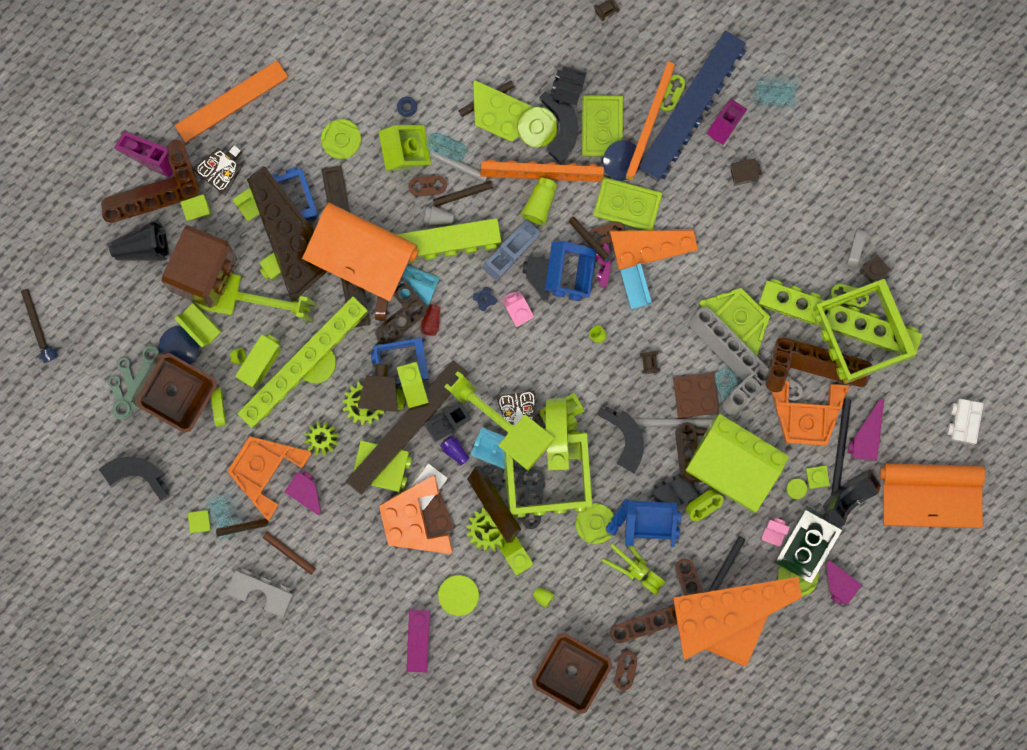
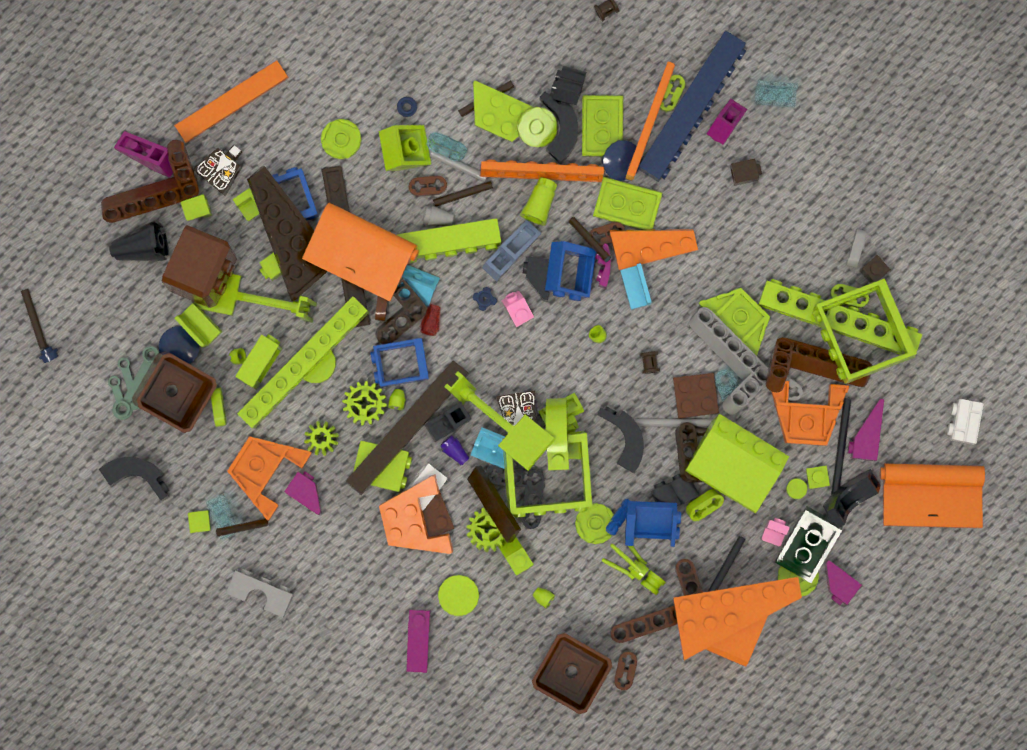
(289, 553): reddish brown bar -> none
(379, 391): dark brown torso -> none
(412, 385): lime slope -> none

